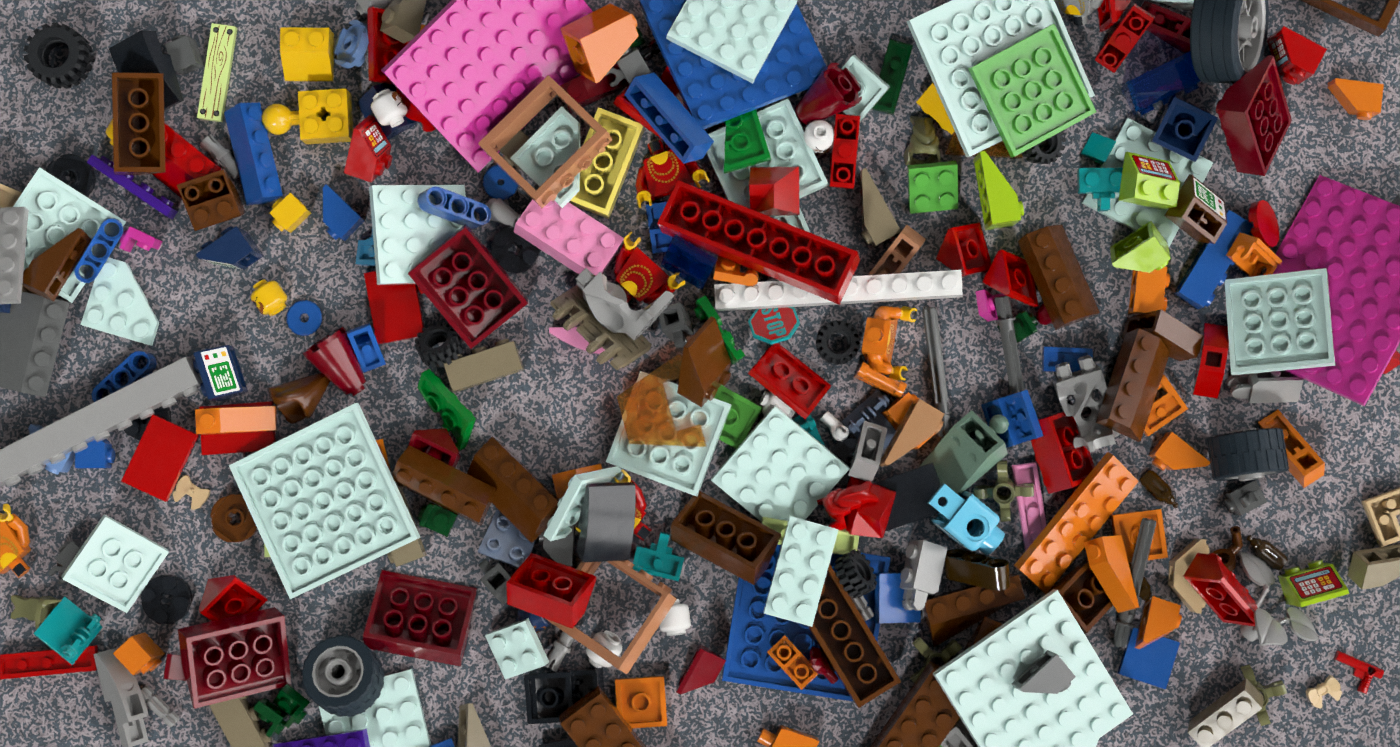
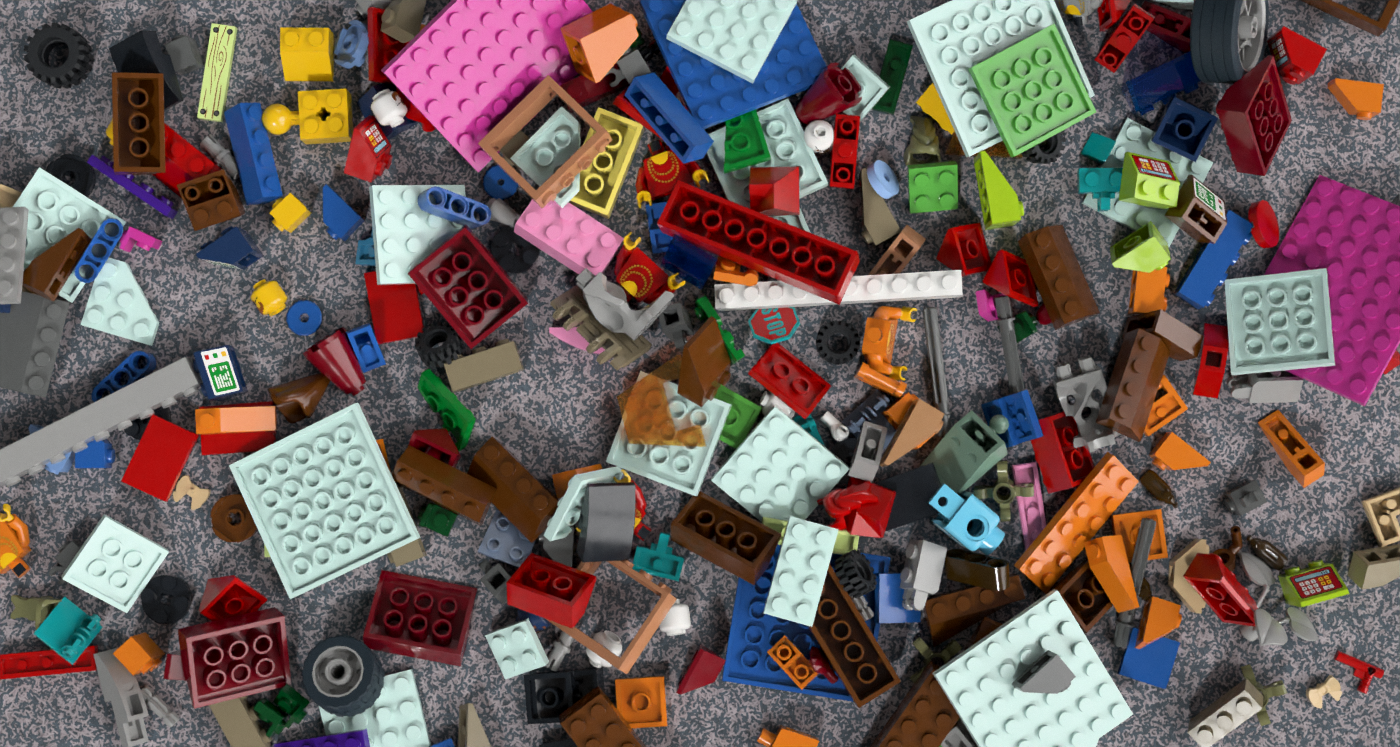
(883, 179): none -> light blue piece
(1055, 355): blue plate -> none
(1247, 454): black wheel -> none
(1253, 255): orange hinge -> none

